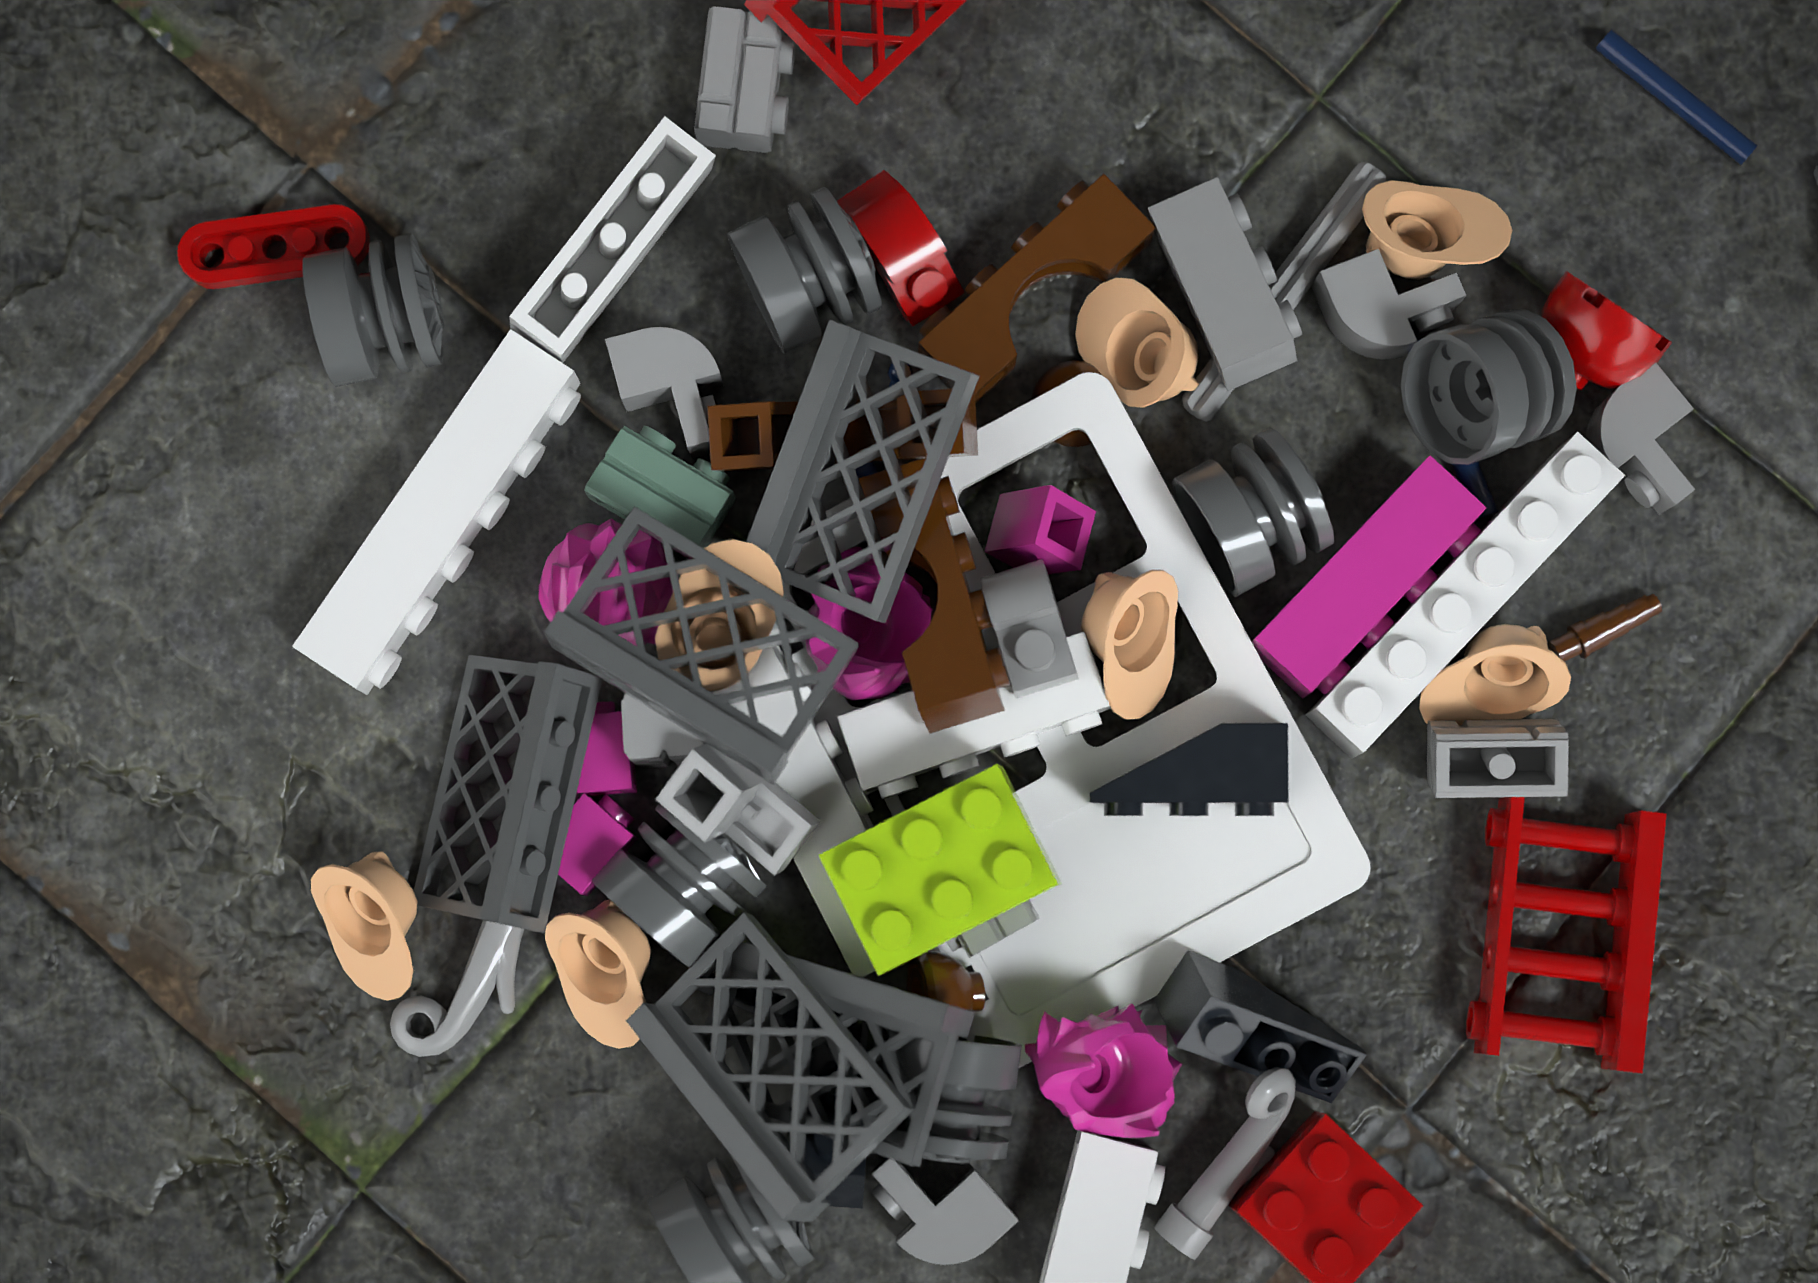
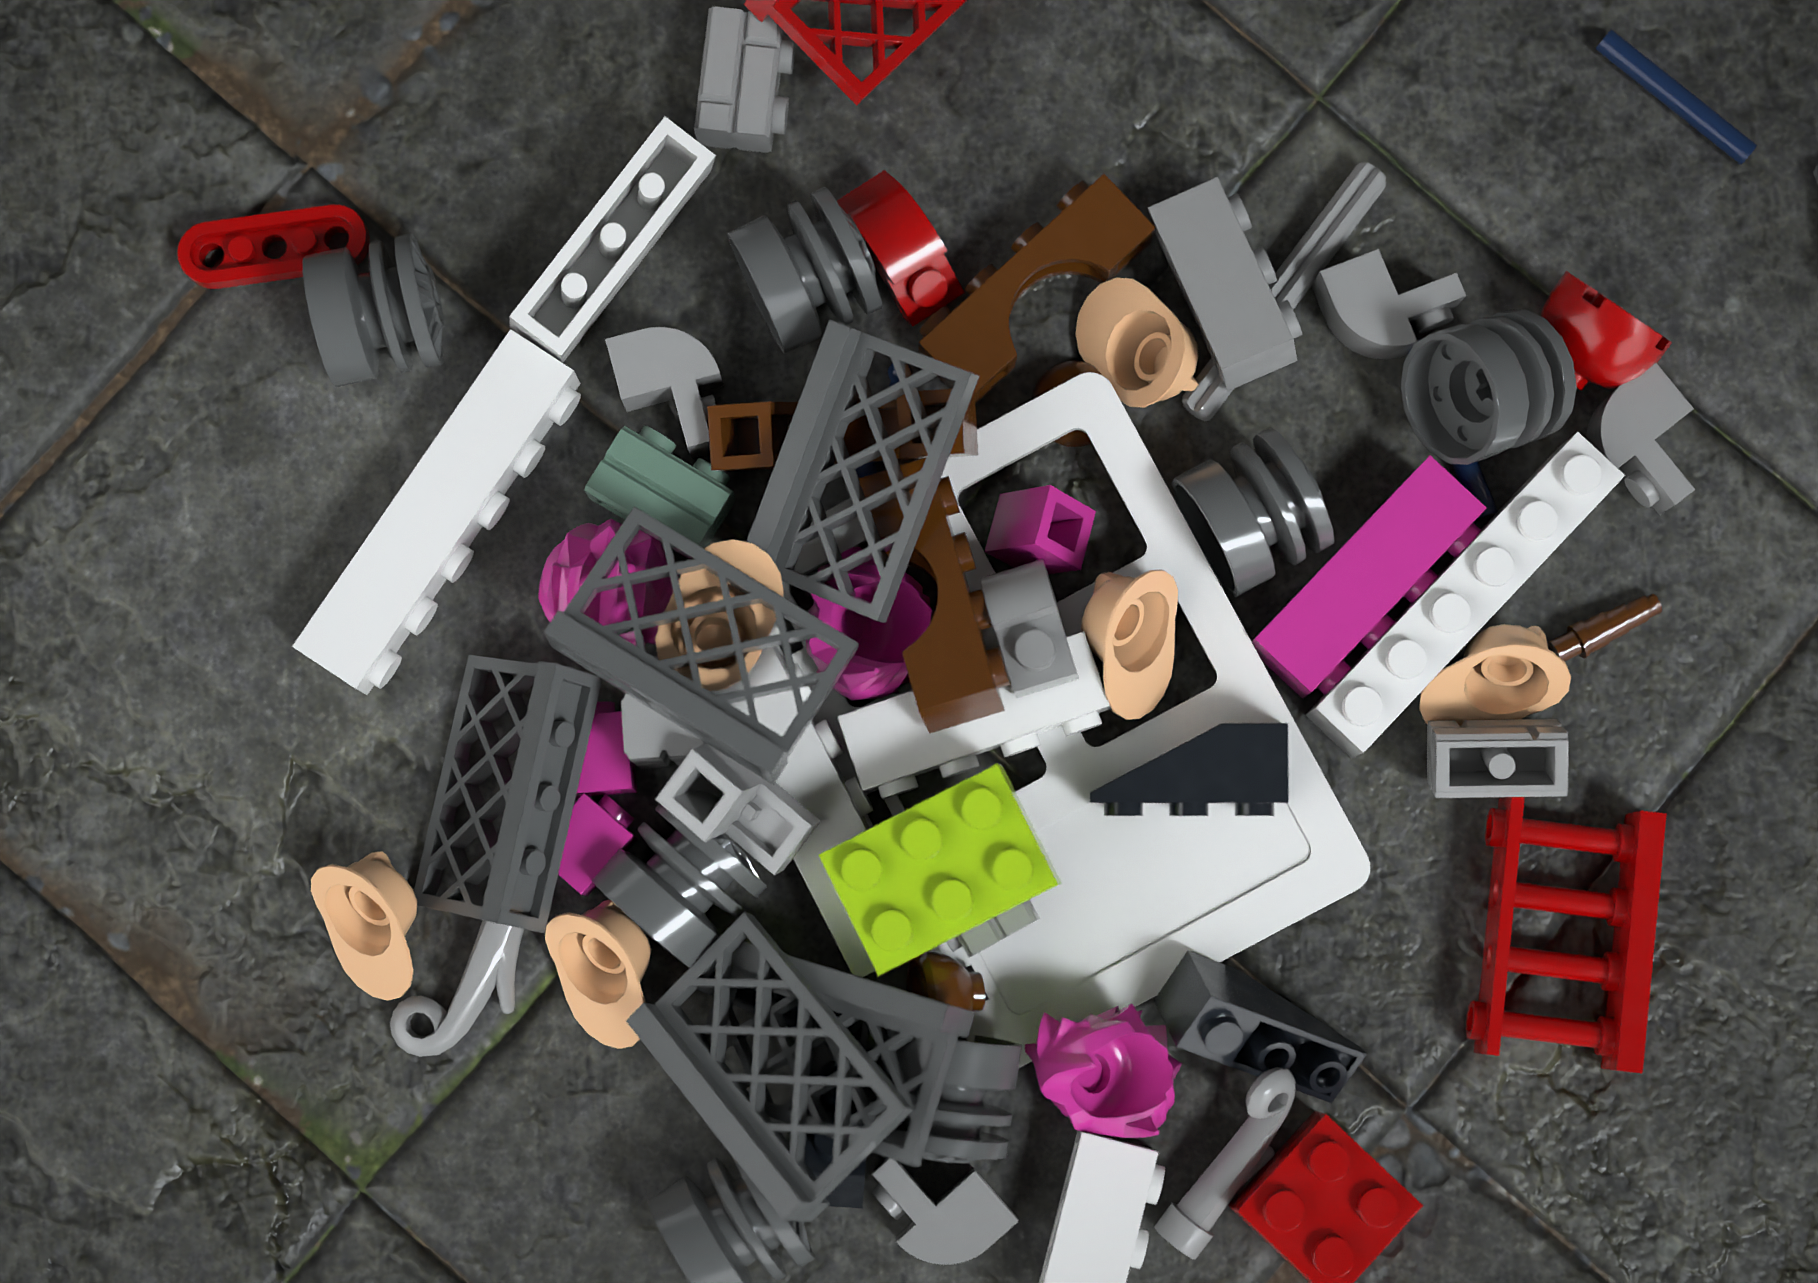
(1432, 226): light nougat piece -> none

